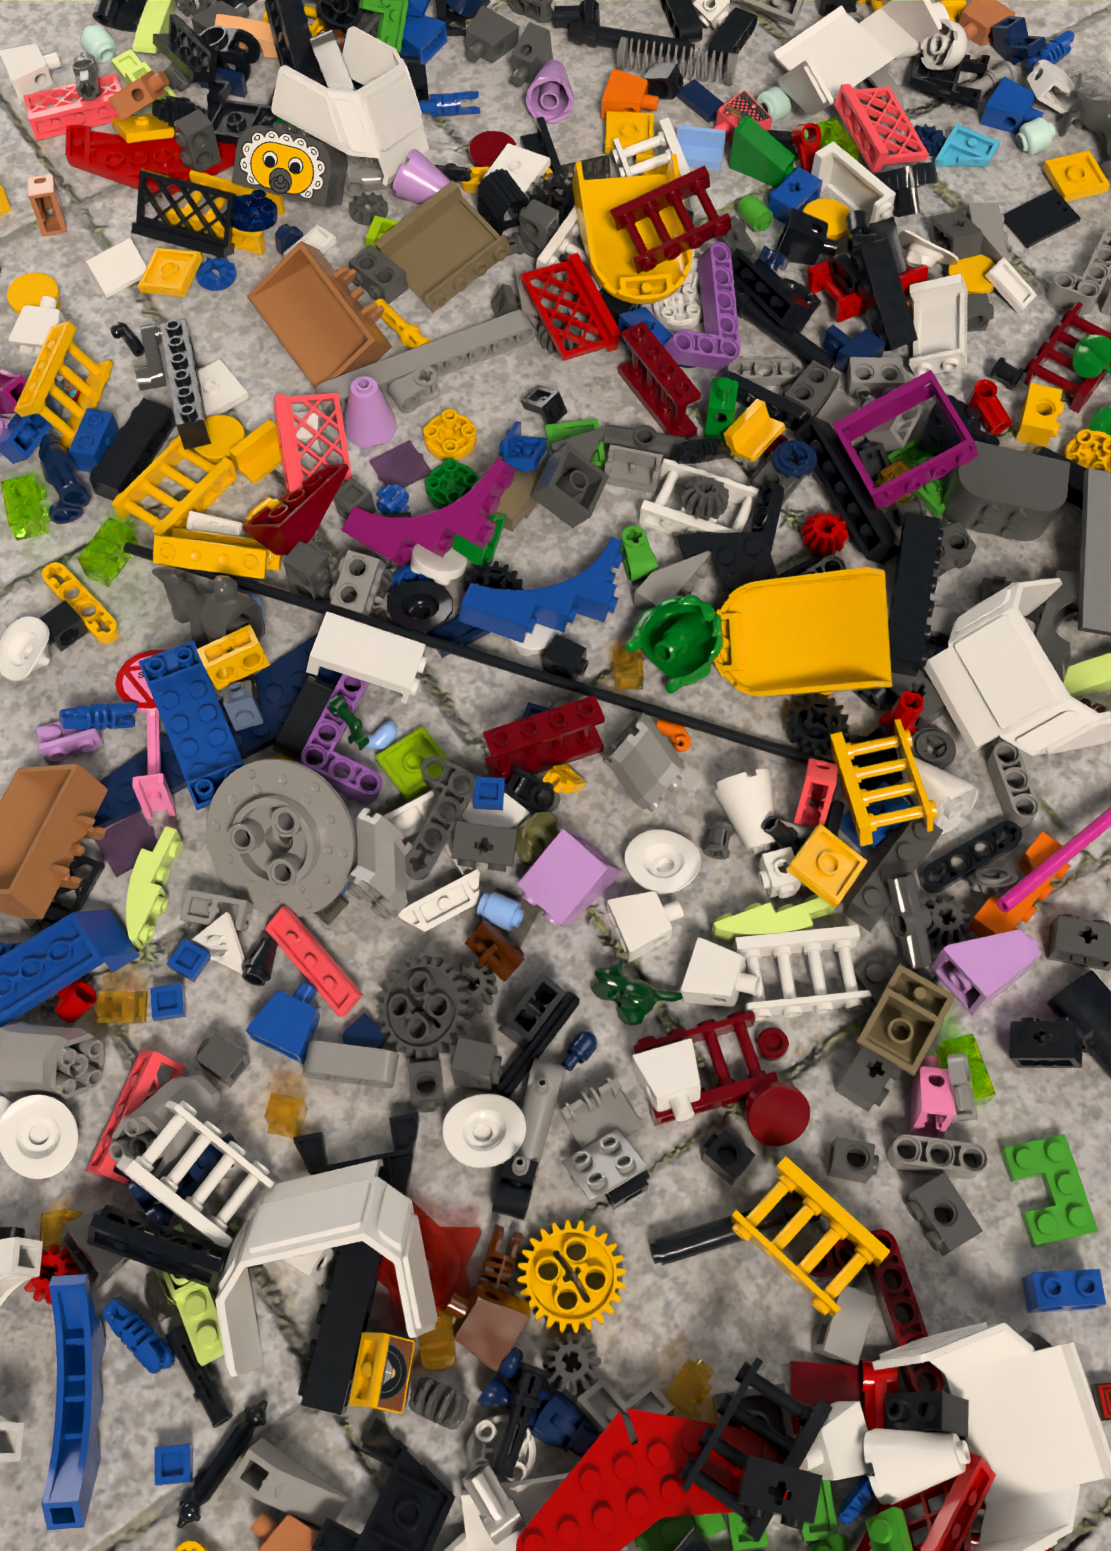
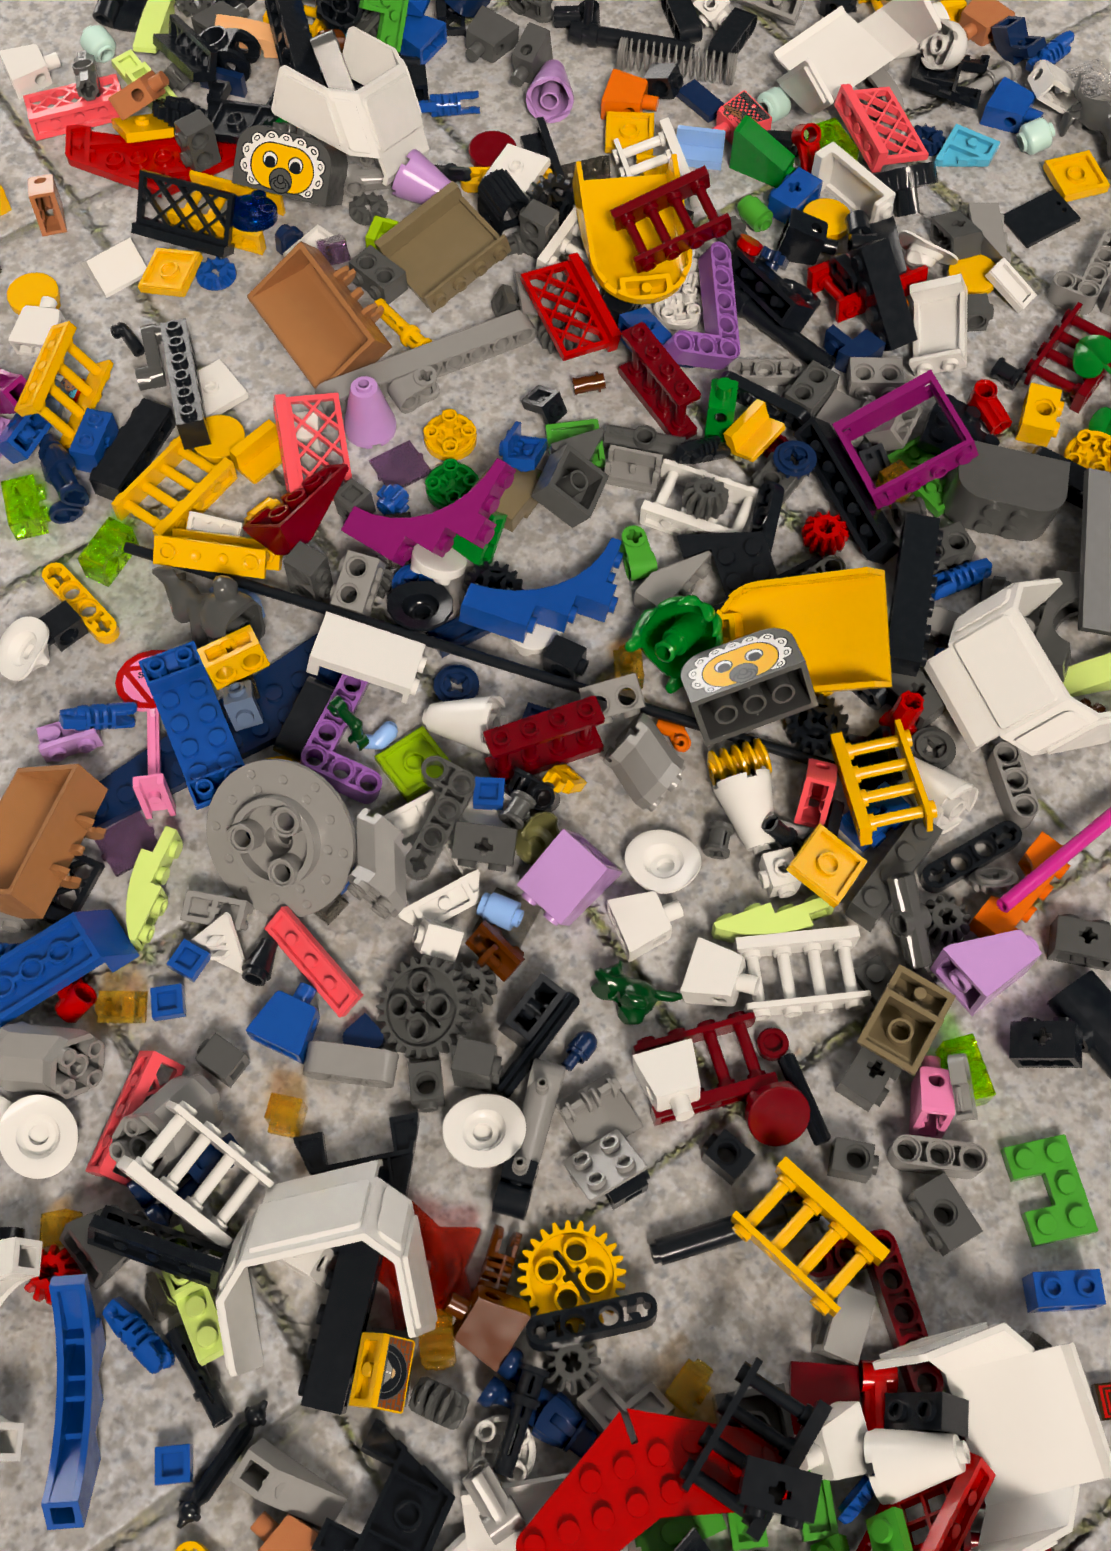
(334, 249): none -> clear purple leg
(437, 939): none -> white brick
(457, 674): none -> dark blue gear
(465, 719): none -> white cone
(517, 809): none -> dark grey bush
(589, 383): none -> reddish brown pin
(593, 1327): none -> black beam
(611, 690): none -> light grey brick
(737, 760): none -> yellow piece
(747, 684): none -> dark grey brick
(749, 245): none -> red tile
(793, 1073): none -> black axle
(961, 577): none -> blue hinge

